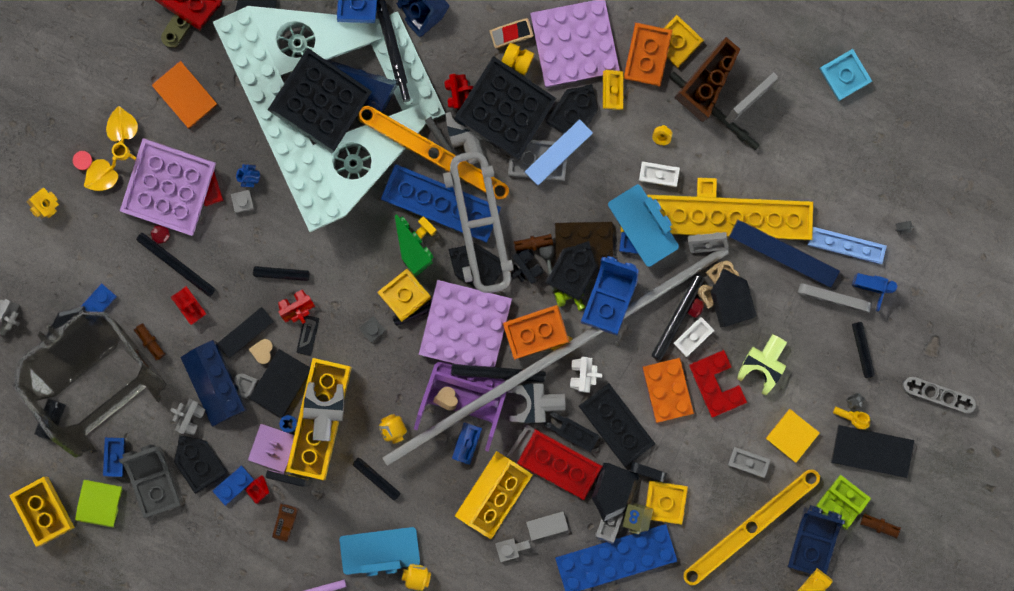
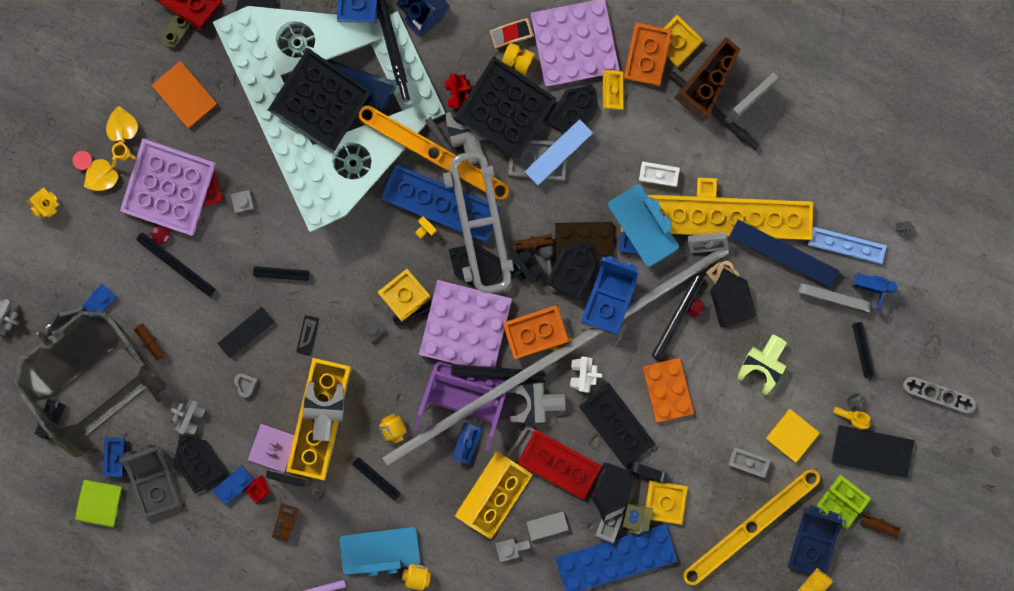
(41, 511): yellow brick -> none
(188, 305): red hips -> none
(213, 383): dark blue slope -> none
(248, 175): blue gear -> none
(262, 350): tan tile -> none
(280, 383): black tile -> none
(282, 423): blue bush -> none
(296, 310): red hips -> none
(413, 255): green slope -> none
(446, 398): tan tile -> none
(562, 298): lime piece -> none
(574, 432): black hinge -> none
(662, 135): yellow tile -> none
(693, 336): white plate -> none
(705, 295): tan tile -> none
(715, 400): red plate -> none
(845, 75): medium azure plate -> none

